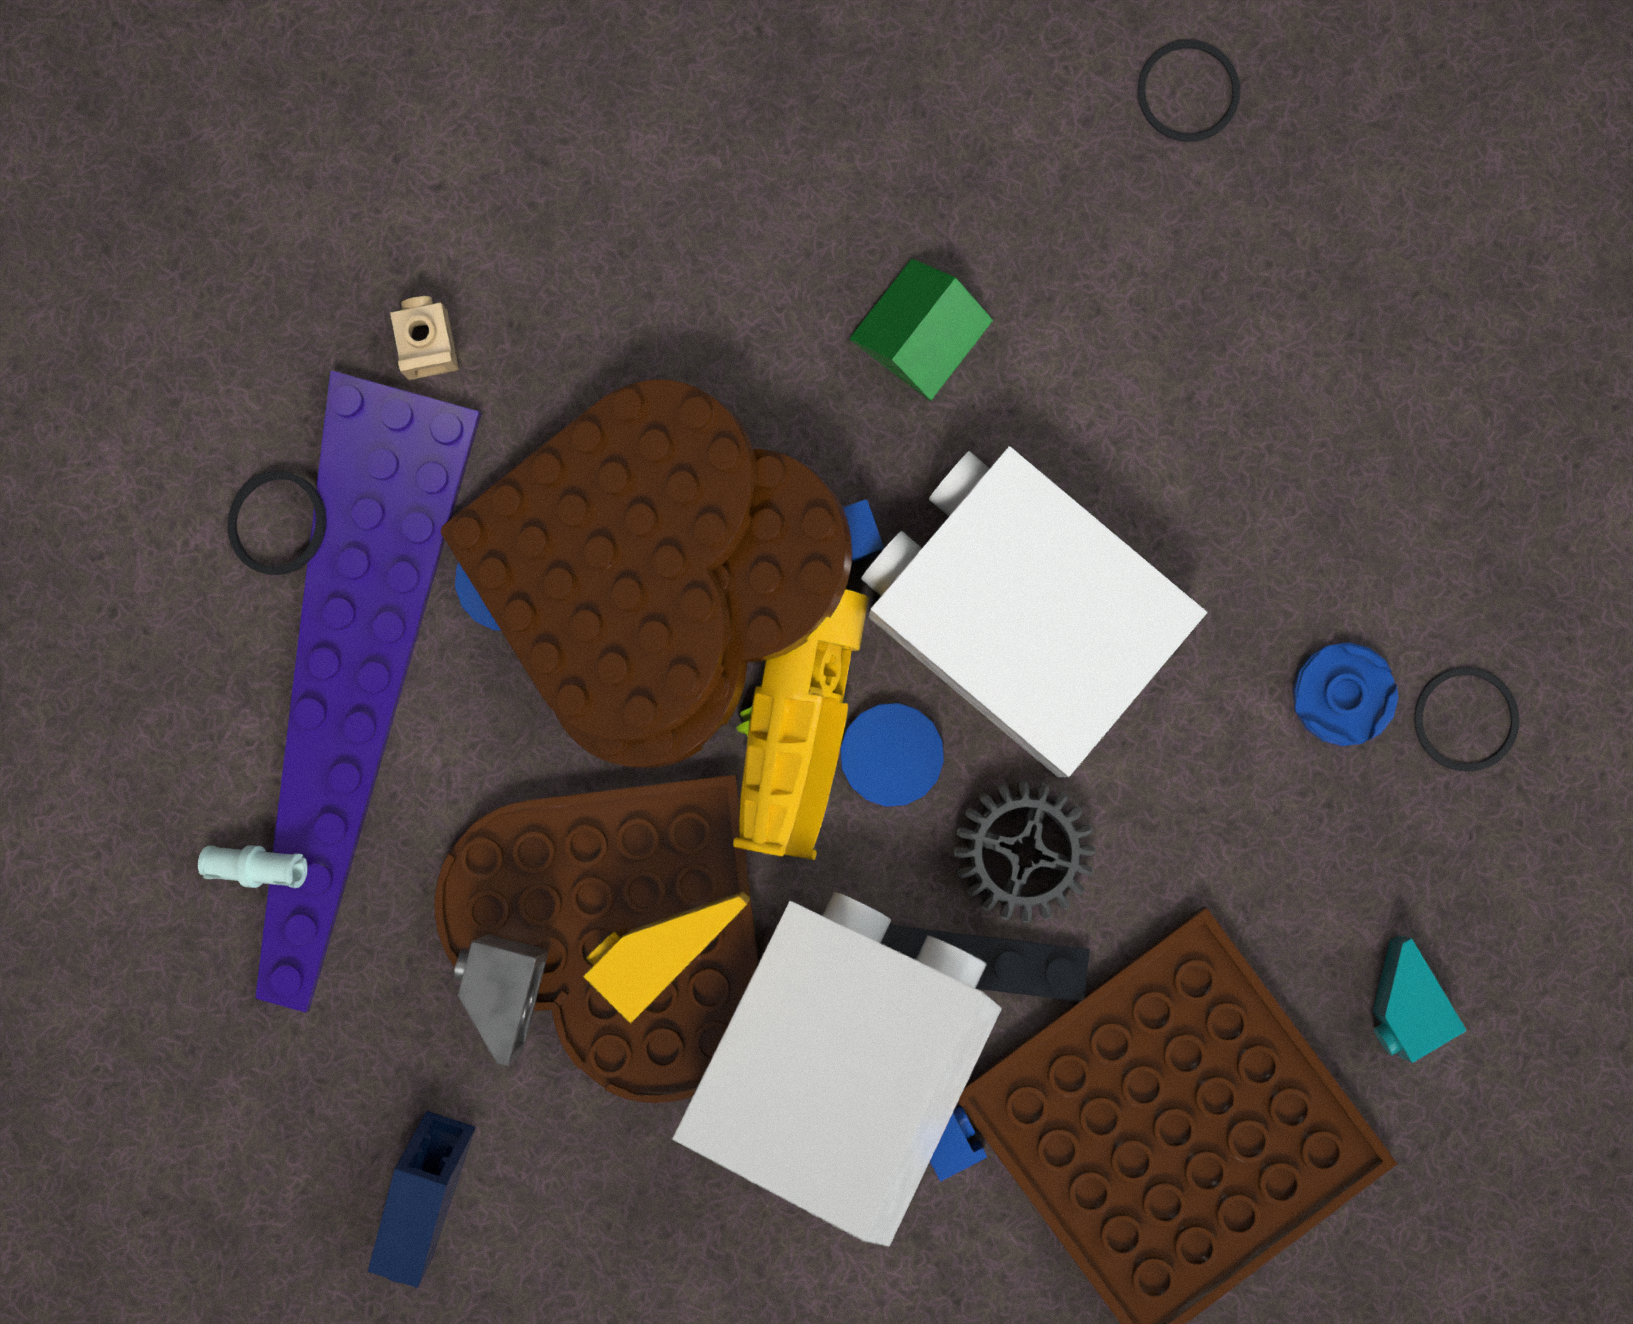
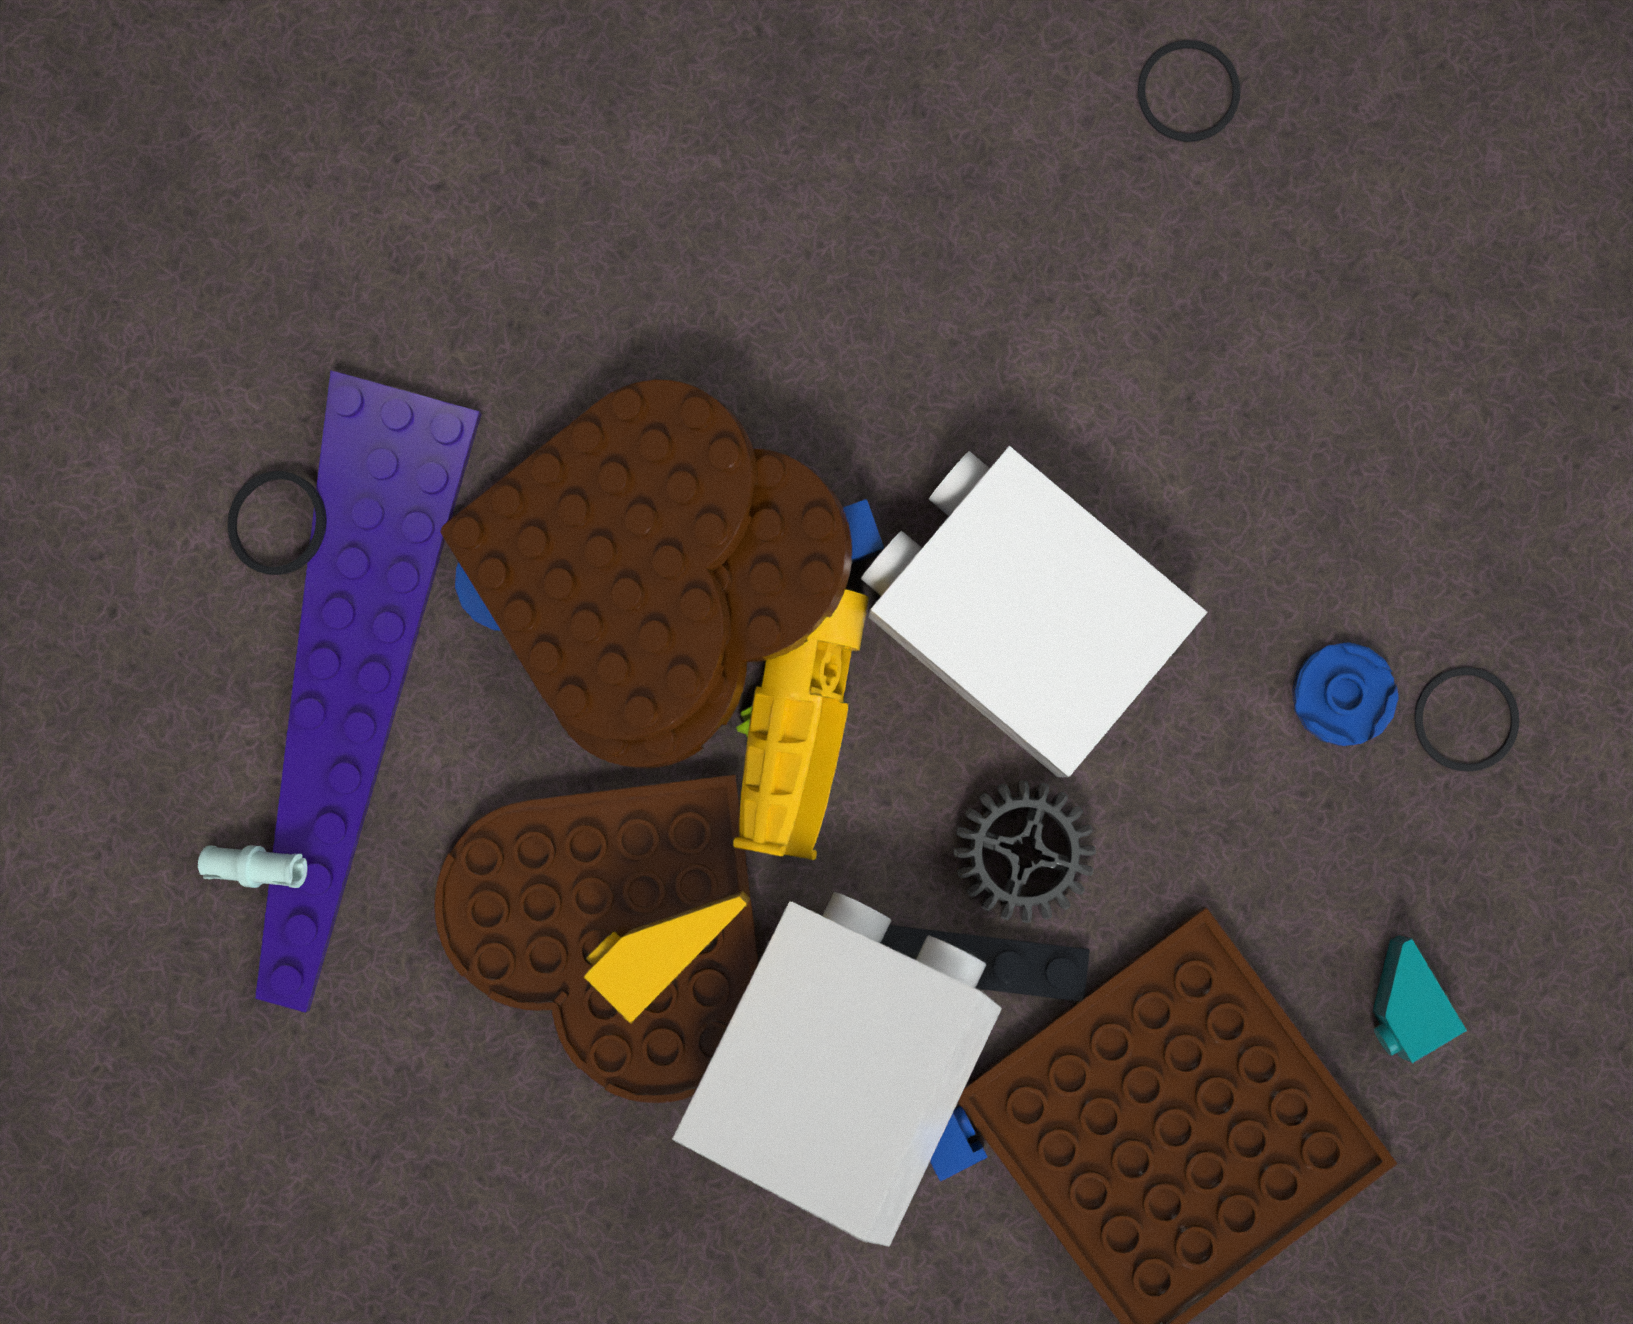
(420, 1199): dark blue slope -> none
(433, 354): tan brick -> none
(500, 991): flat silver slope -> none
(892, 754): blue tile -> none
(922, 327): green slope -> none

